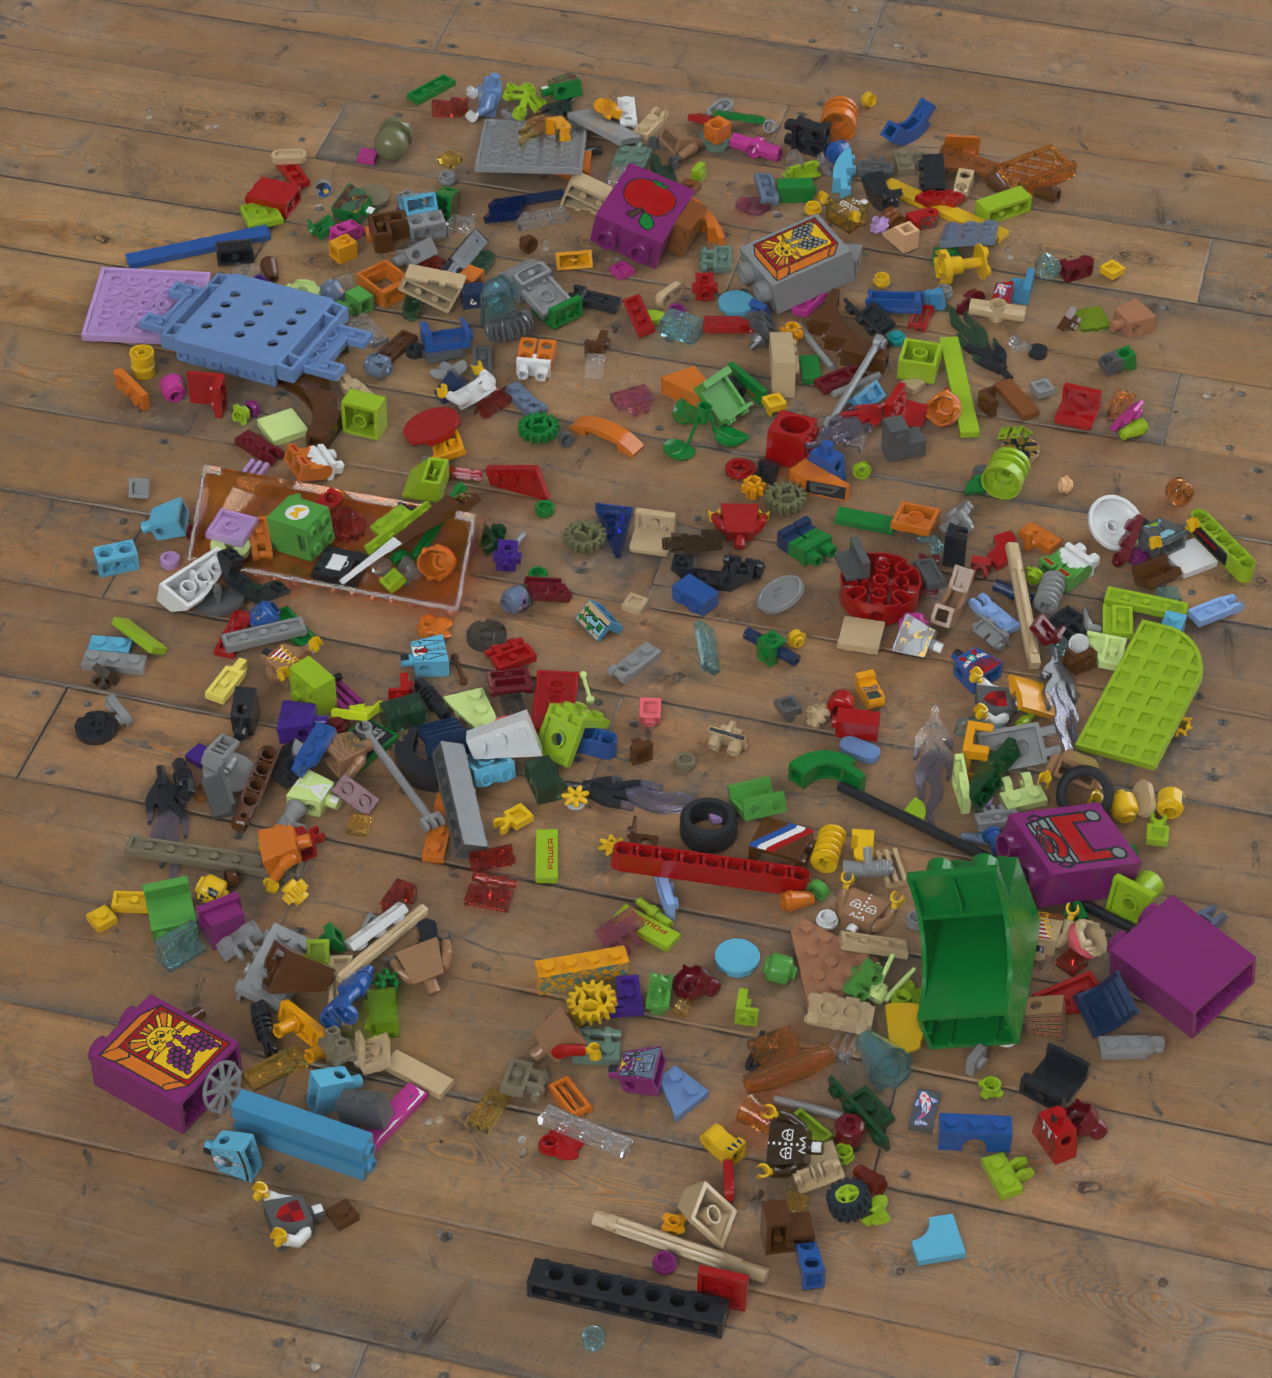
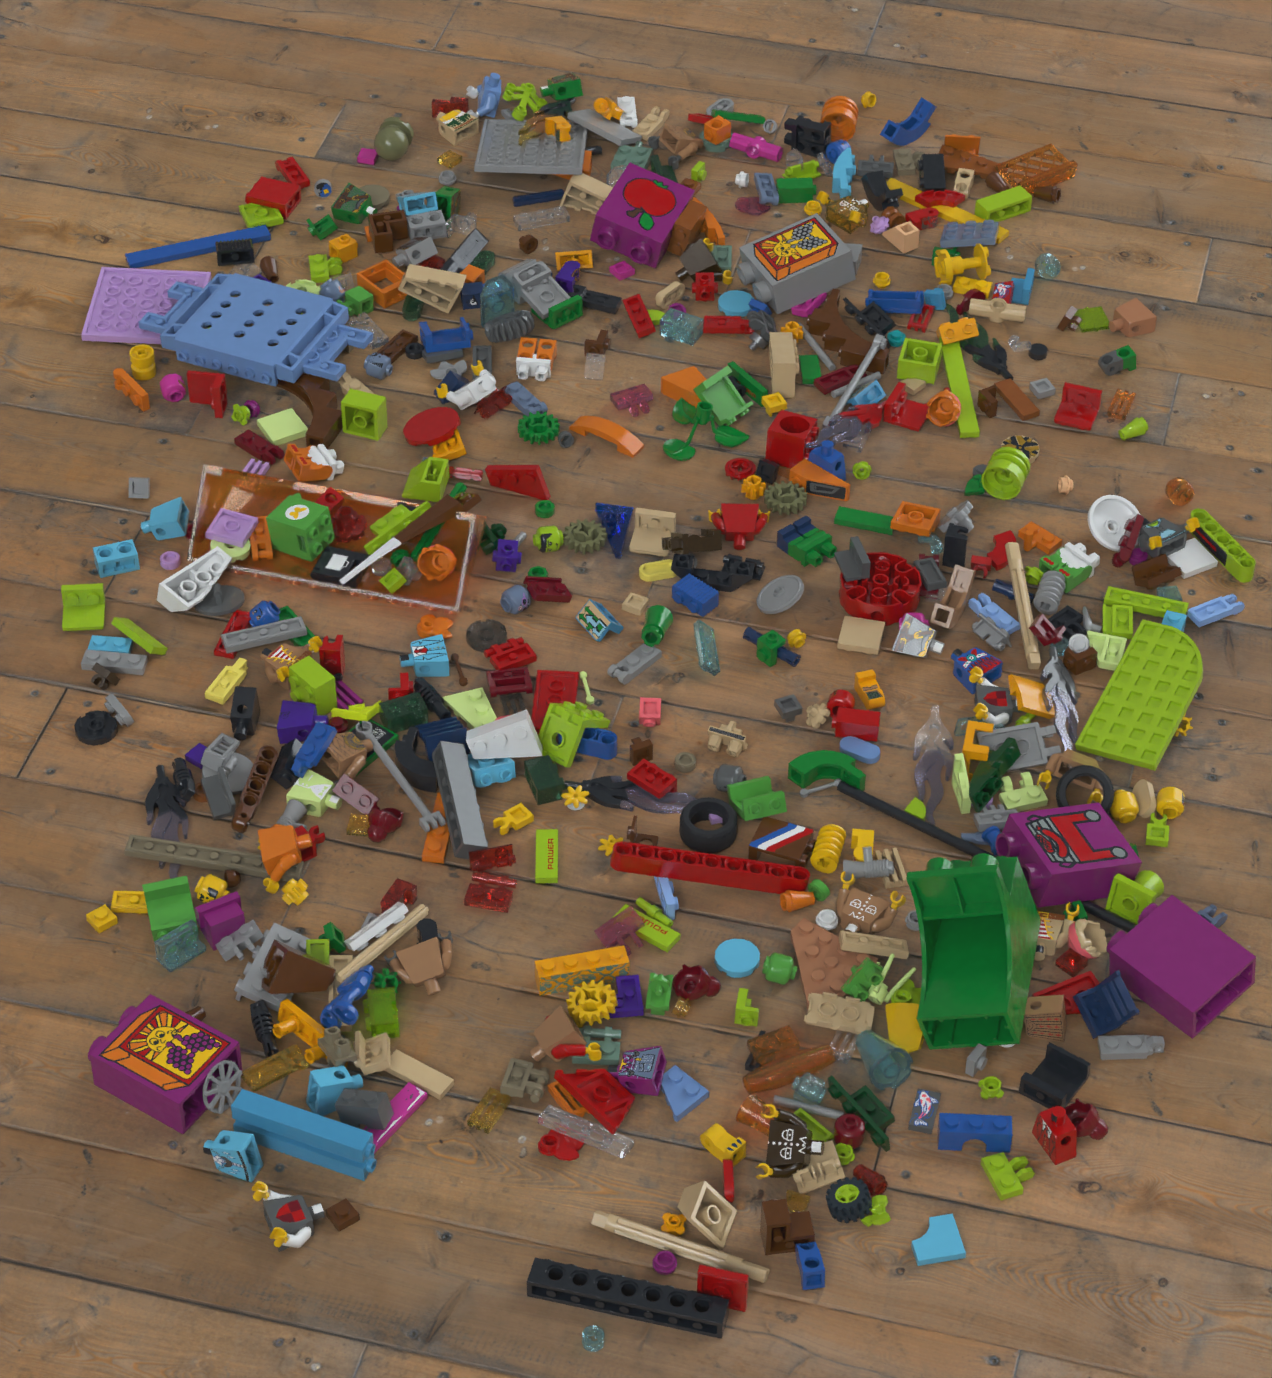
(83, 607): none -> lime bracket
(231, 563): black slope -> none
(288, 156): tan tile -> none
(321, 268): none -> lime hinge
(332, 655): none -> red hinge
(350, 227): dark pink leg -> none
(383, 822): none -> dark red piece
(431, 89): green tile -> none
(457, 126): none -> tan torso
(505, 209): clear blue slope -> none
(548, 539): none -> lime head
(568, 275): none -> dark purple leg
(599, 1095): none -> red wing
(652, 779): none -> red bracket
(656, 570): none -> light yellow tile
(656, 623): none -> green plant
(699, 259): none -> dark brown torso
(726, 775): none -> dark grey head
(742, 179): none -> white plate
(804, 792): none -> light grey hinge
(809, 1089): none -> clear light blue head
(900, 441): dark grey brick -> none
(957, 331): none -> light orange bracket
(964, 284): none -> yellow plate
(1013, 430): lime piece -> none
(1076, 268): dark red leg -> none
(1112, 269): yellow plate -> none
(1126, 417): dark pink slope -> none

